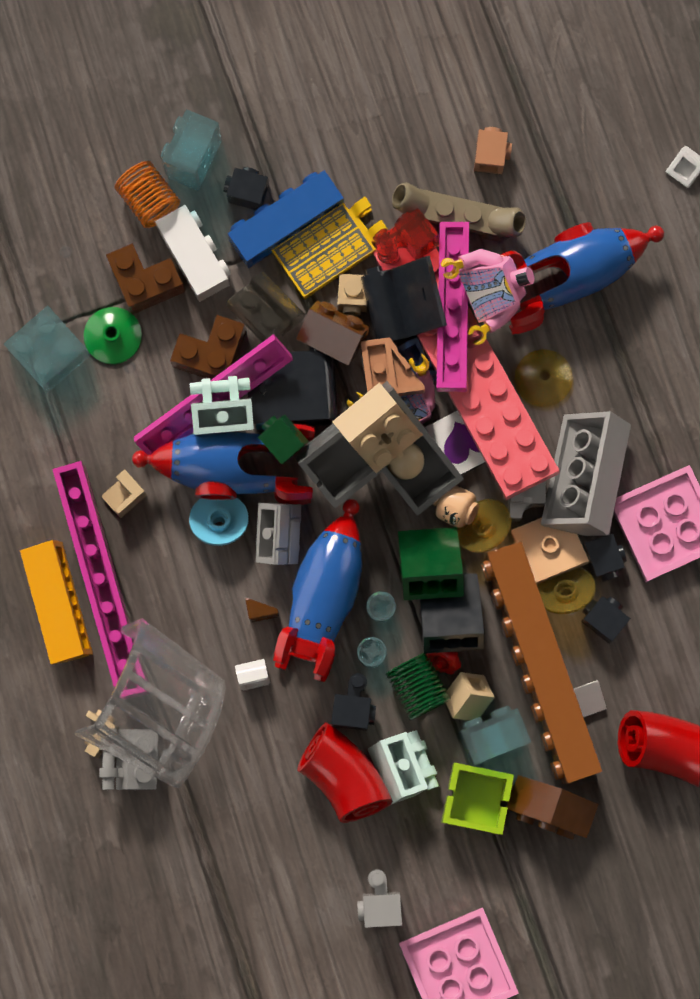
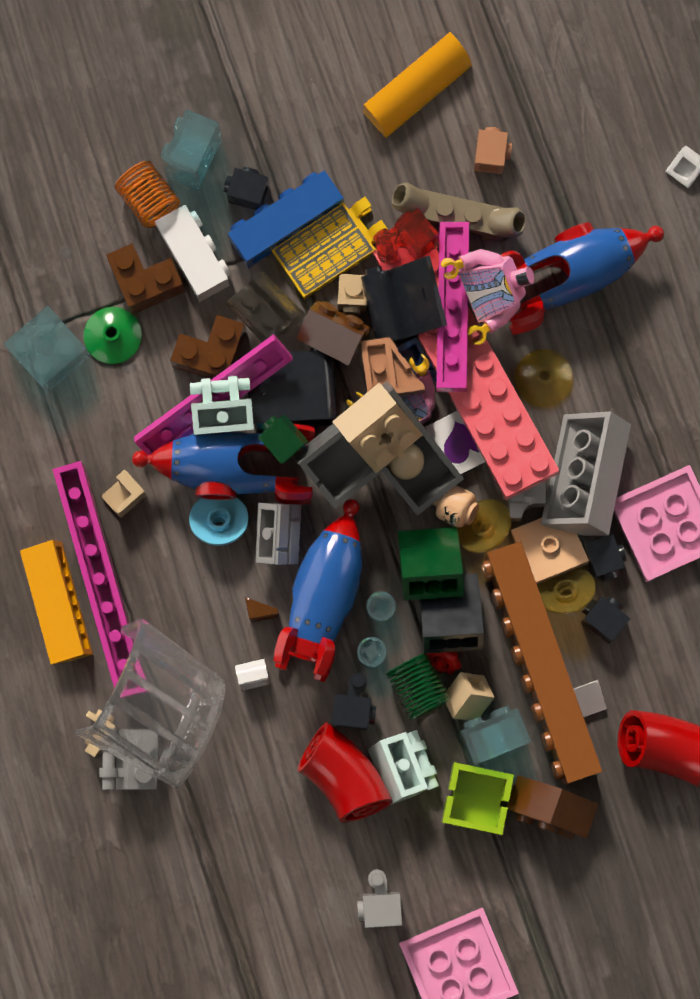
(417, 85): none -> light orange brick

